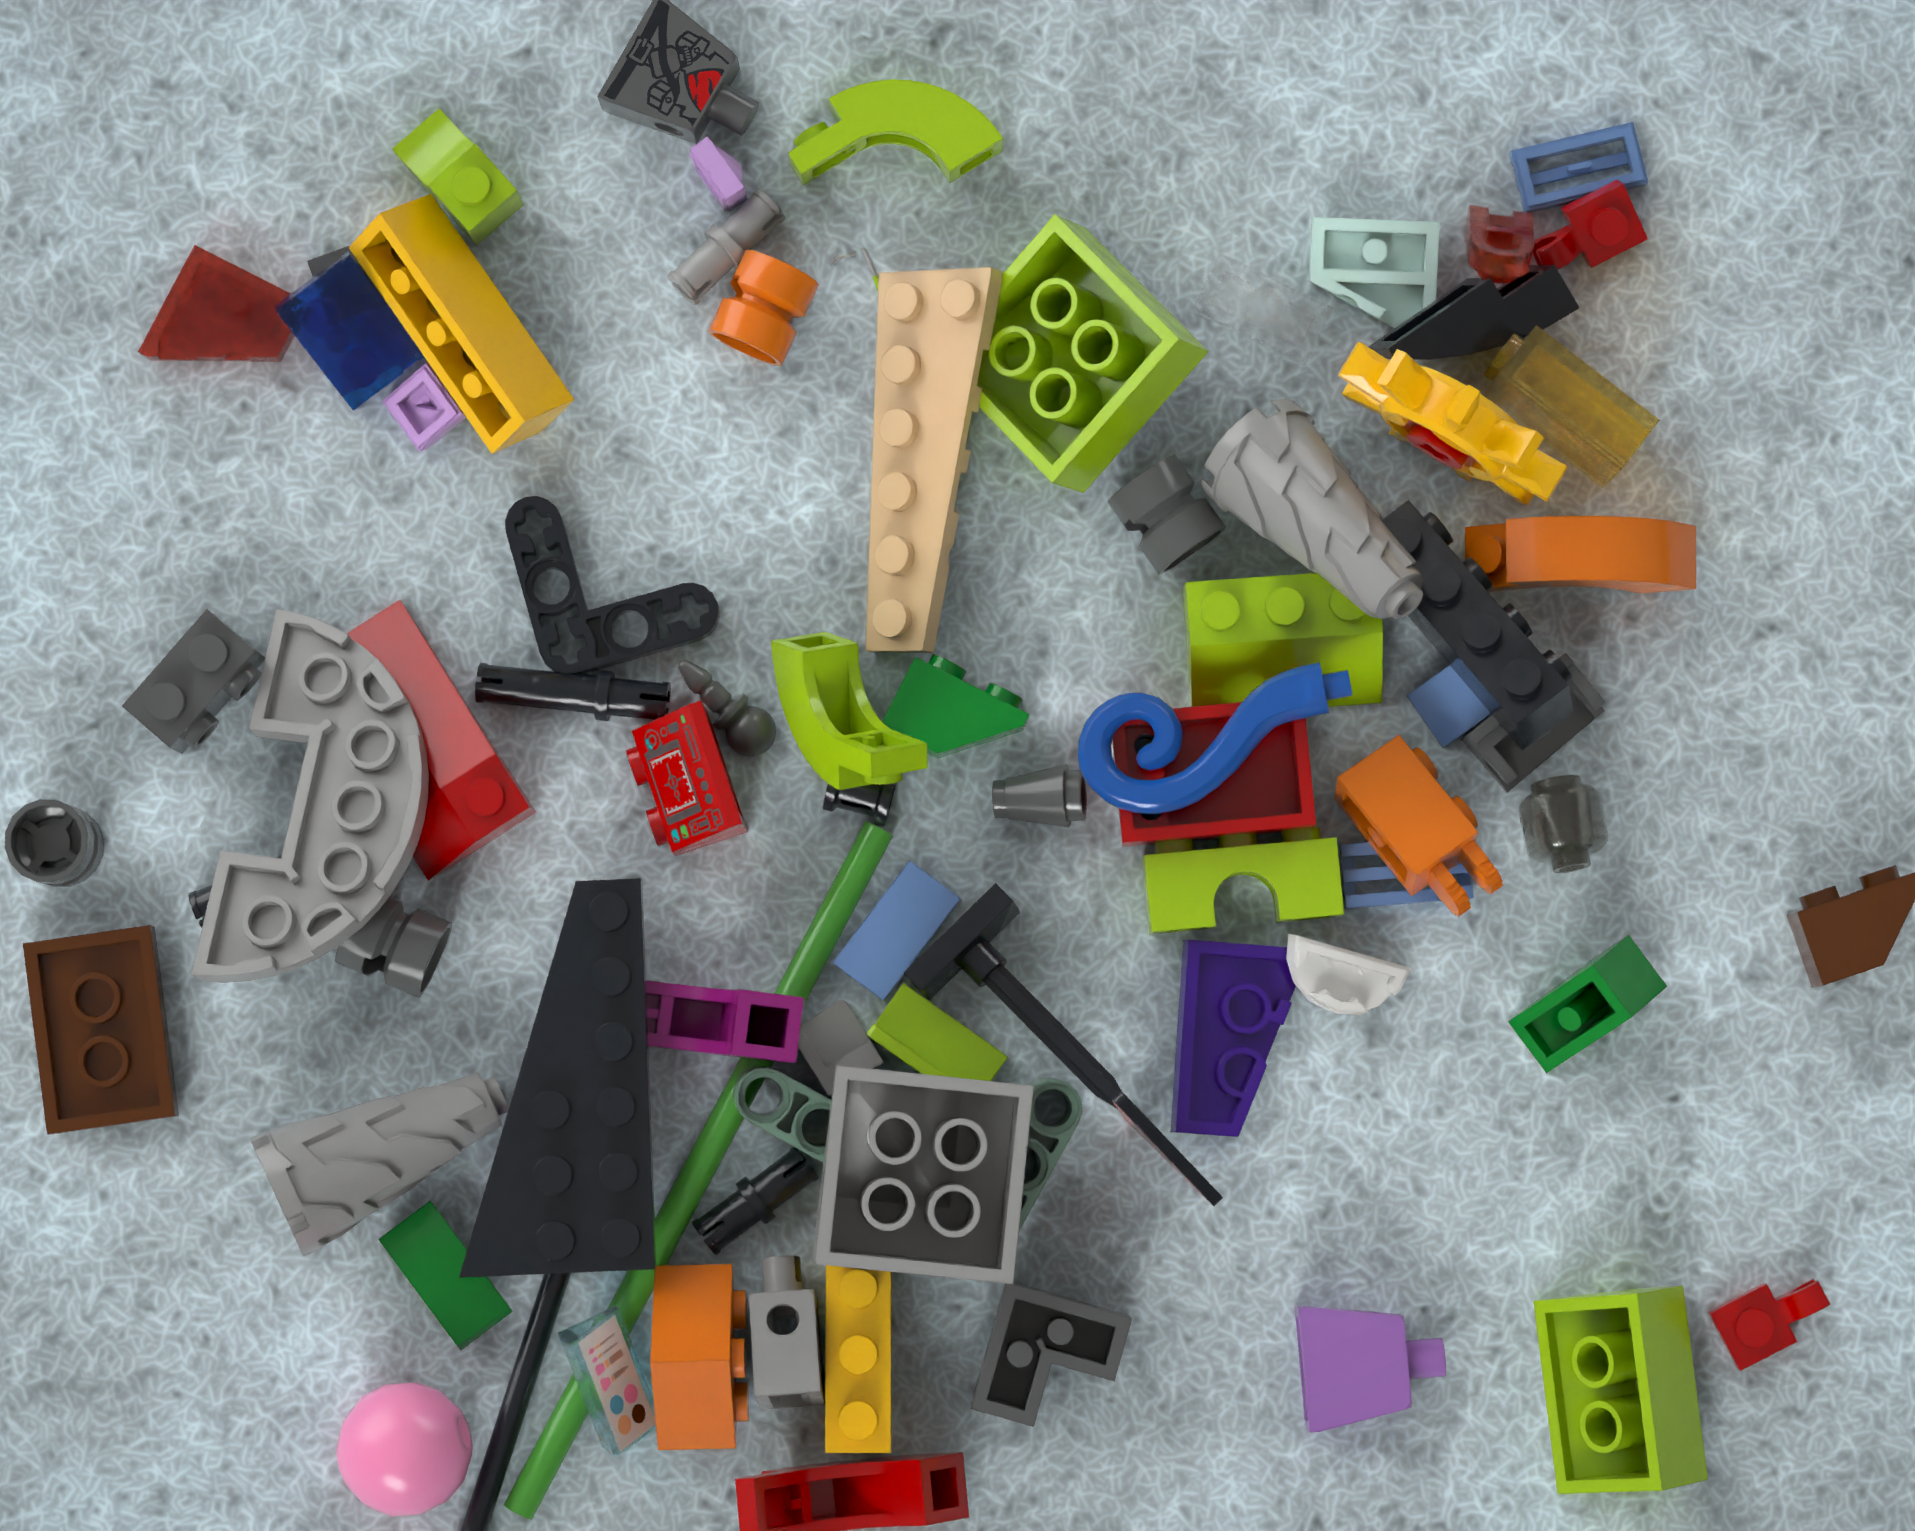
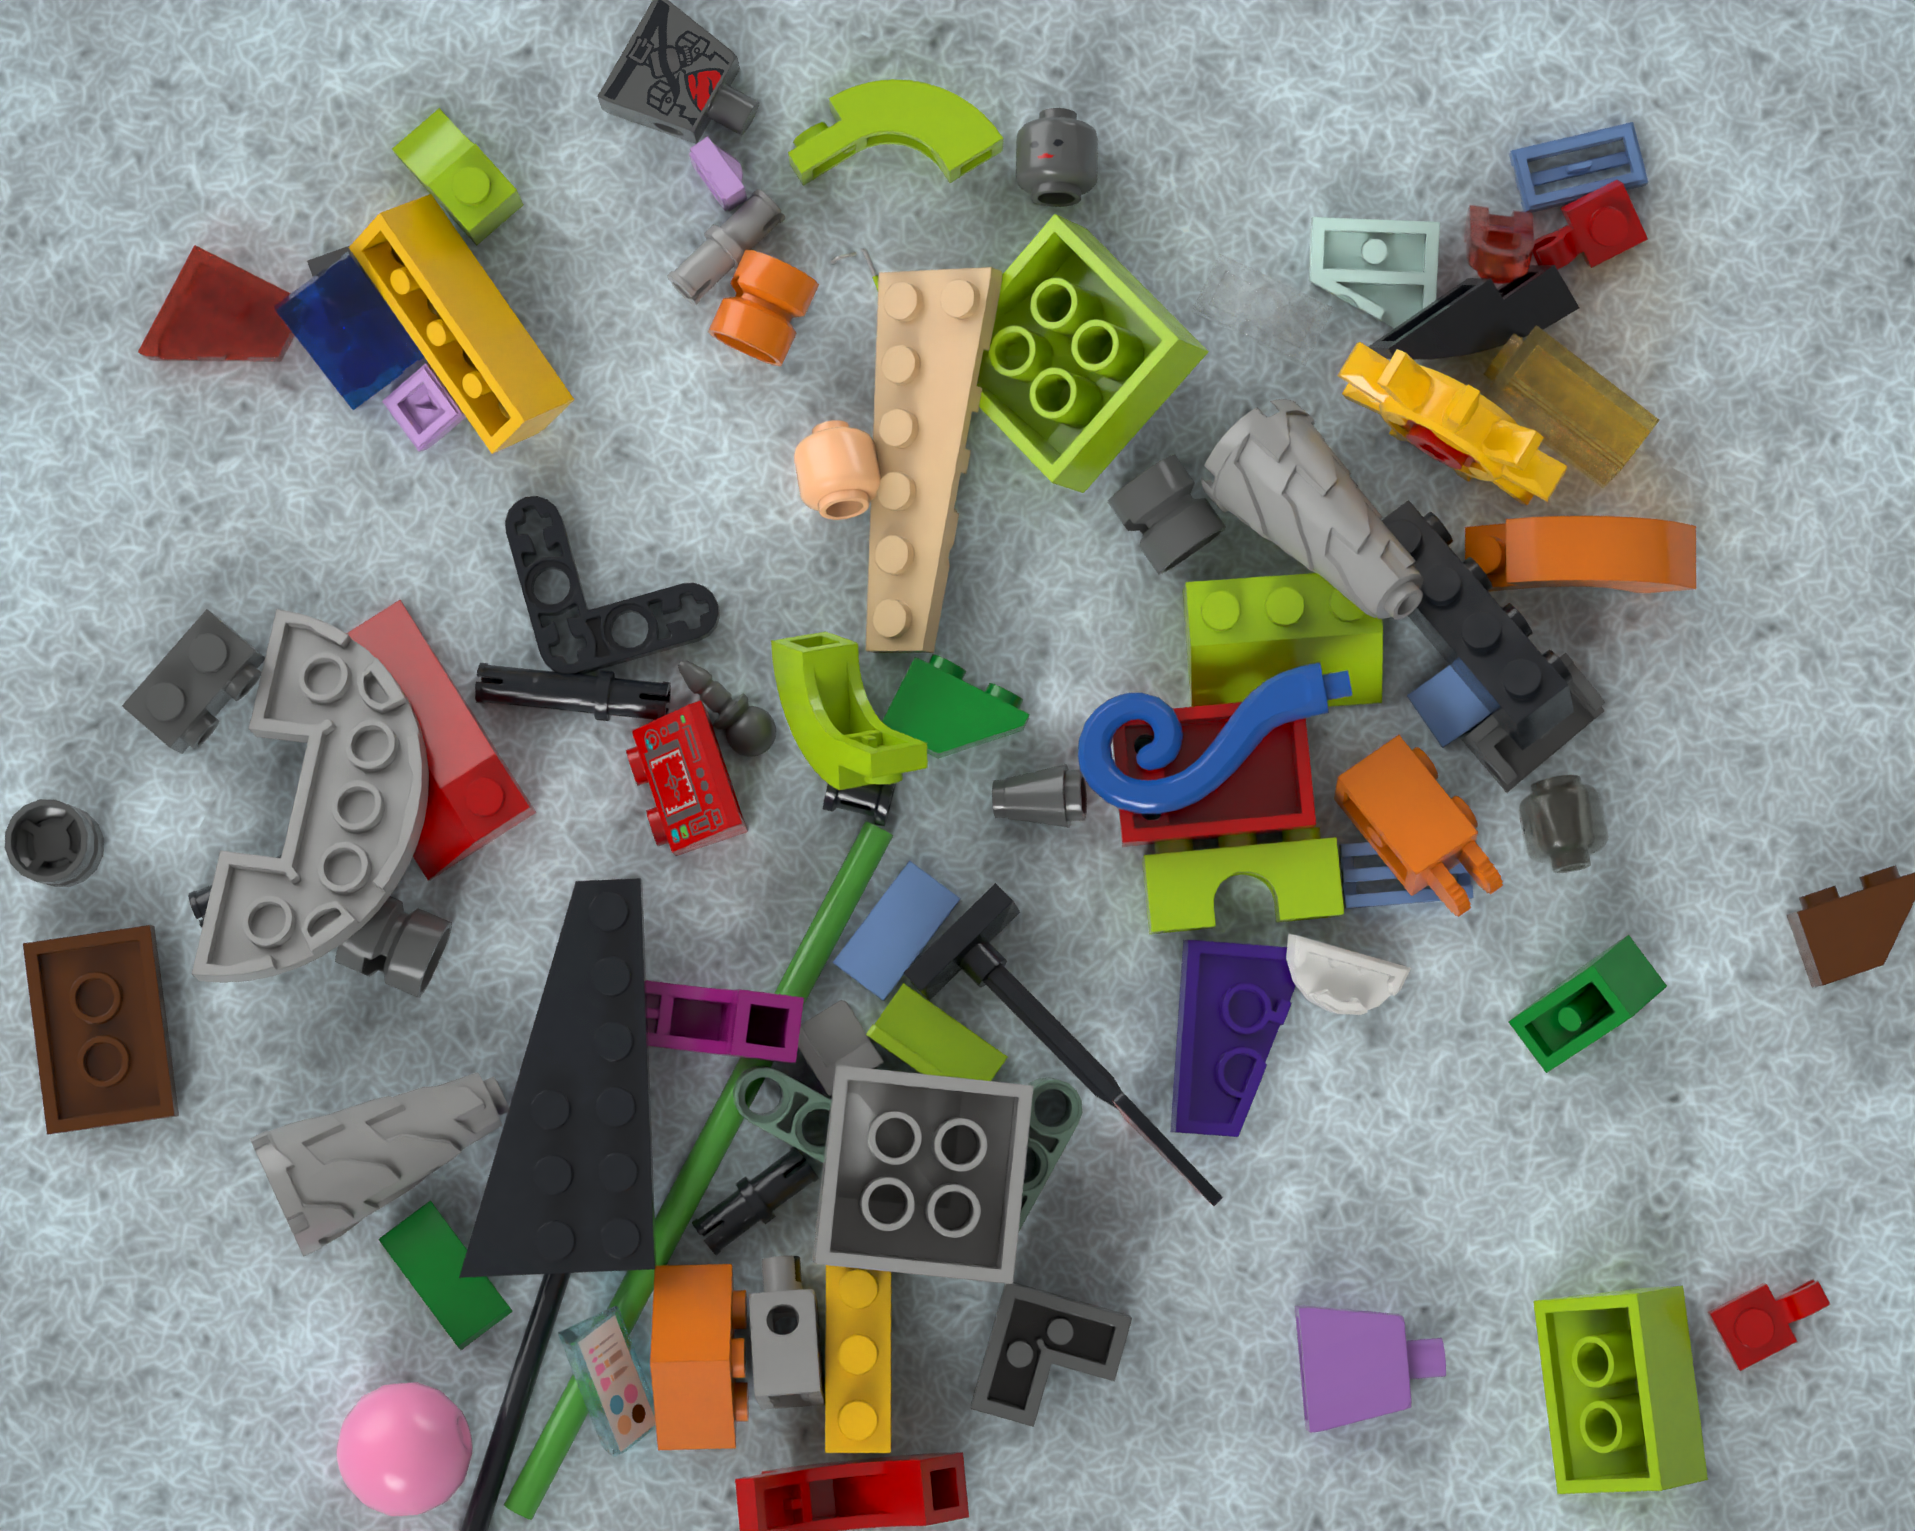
(837, 470): none -> light nougat head
(1056, 158): none -> dark grey head

